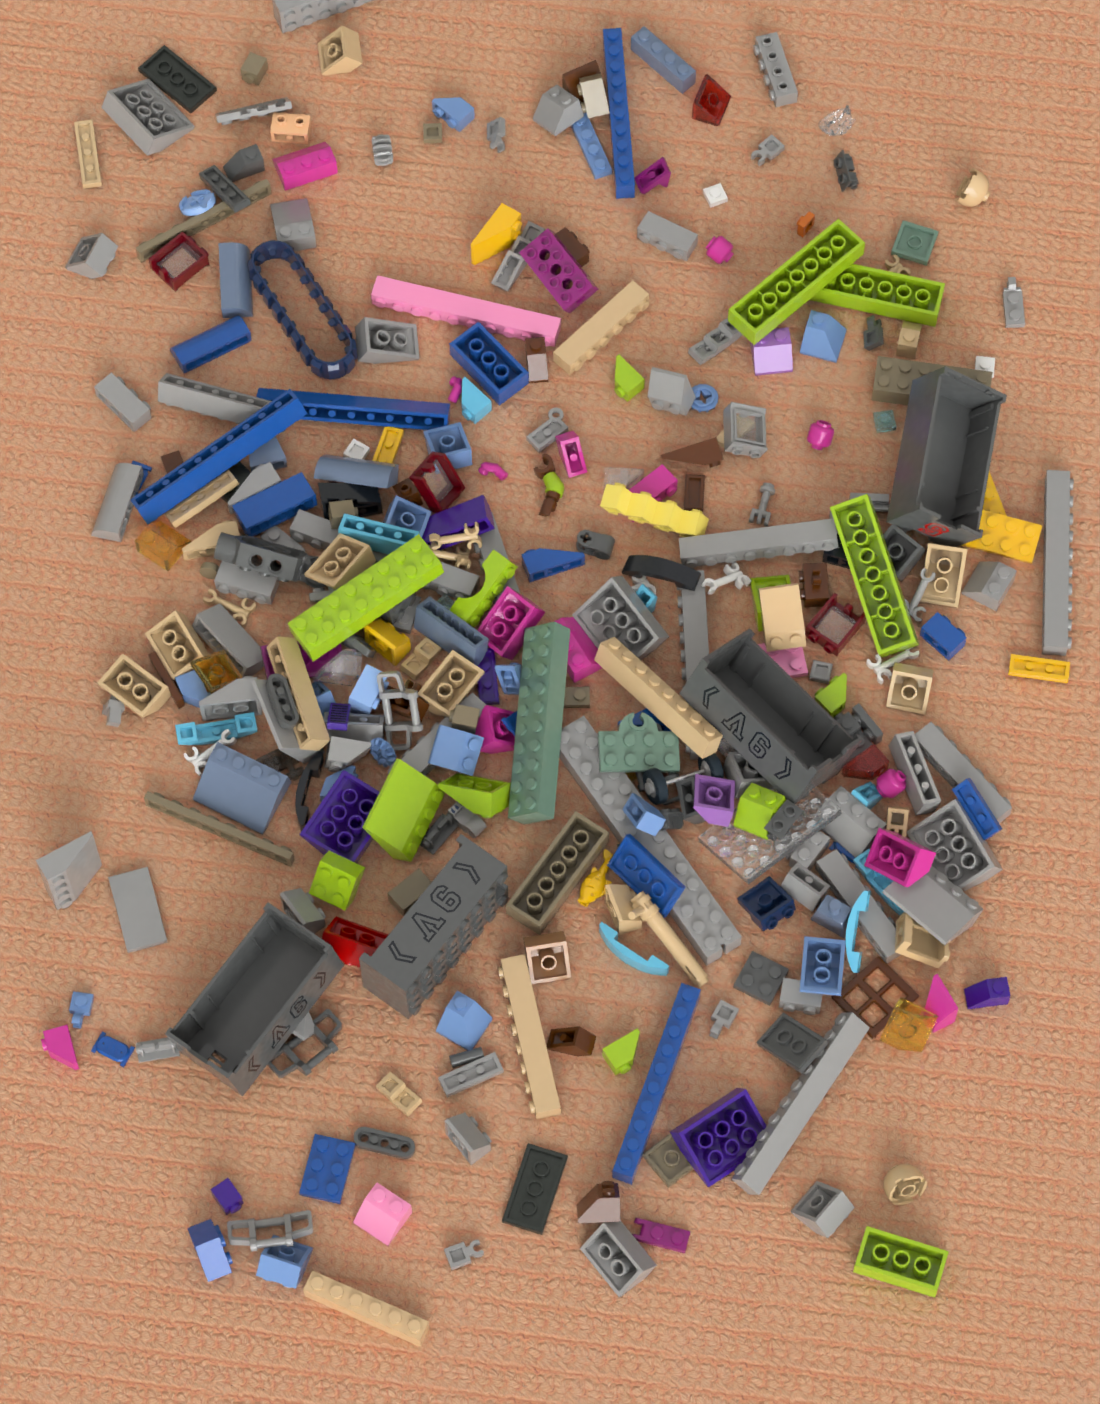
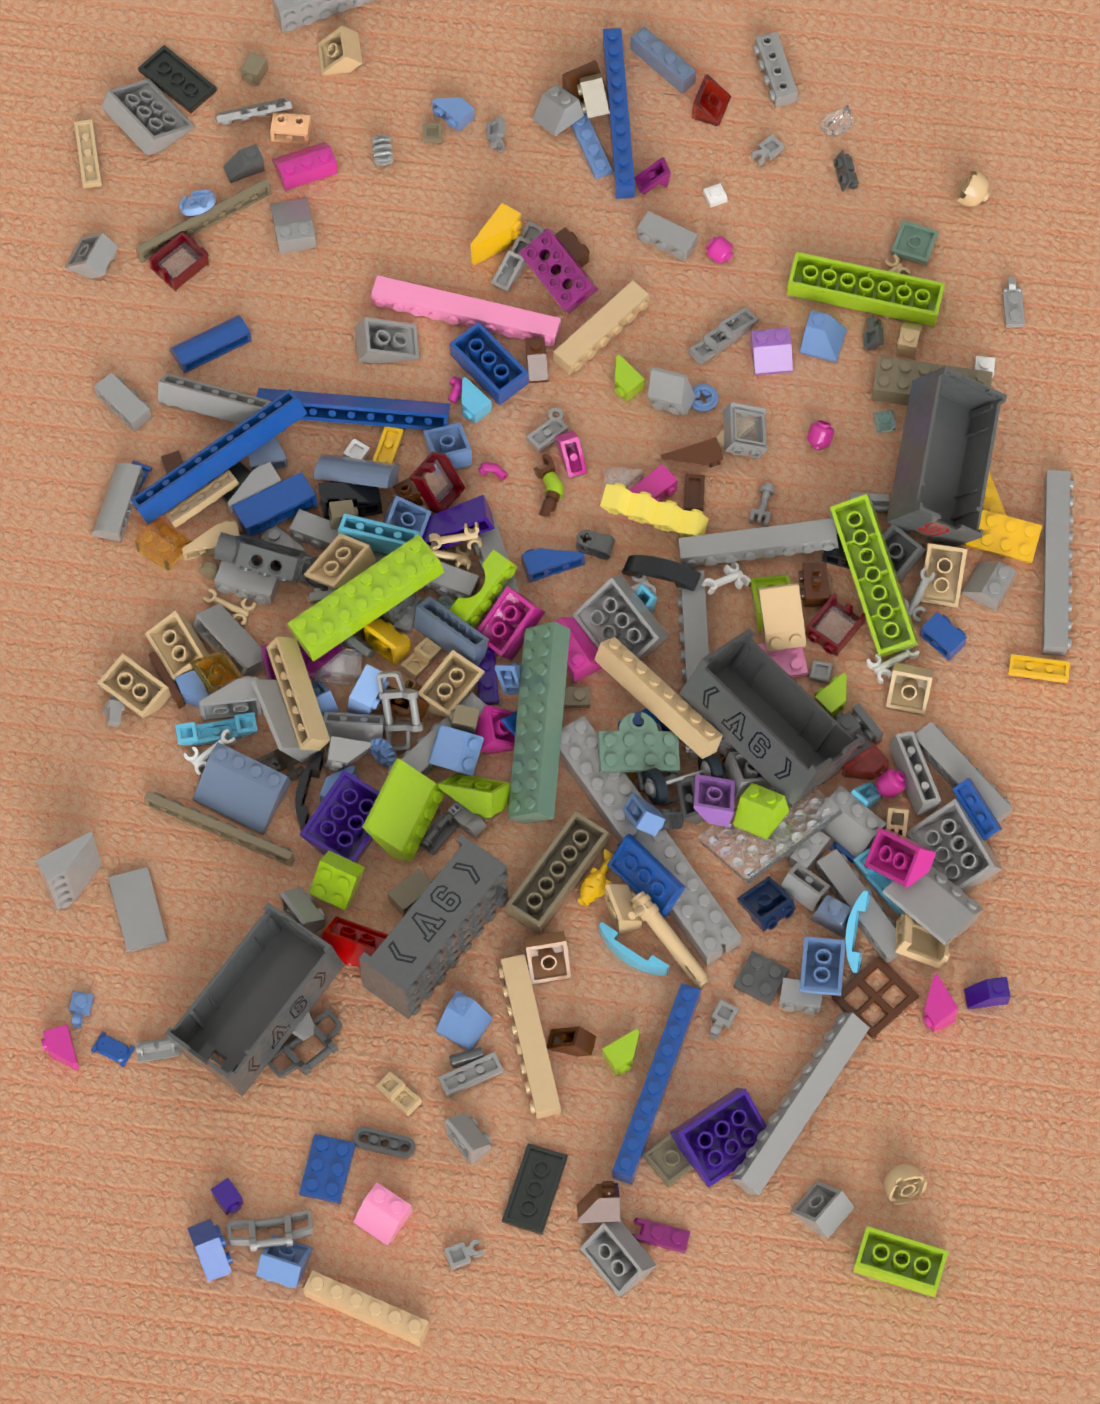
(224, 188): dark grey tile -> none
(235, 280): sand blue brick -> none
(281, 250): dark blue piece -> none
(282, 694): dark grey plate -> none
(338, 716): dark purple tile -> none
(782, 820): dark grey hinge -> none
(792, 1042): dark grey tile -> none
(796, 281): lime brick -> none
(805, 223): orange plate -> none
(908, 1027): clear yellow slope -> none

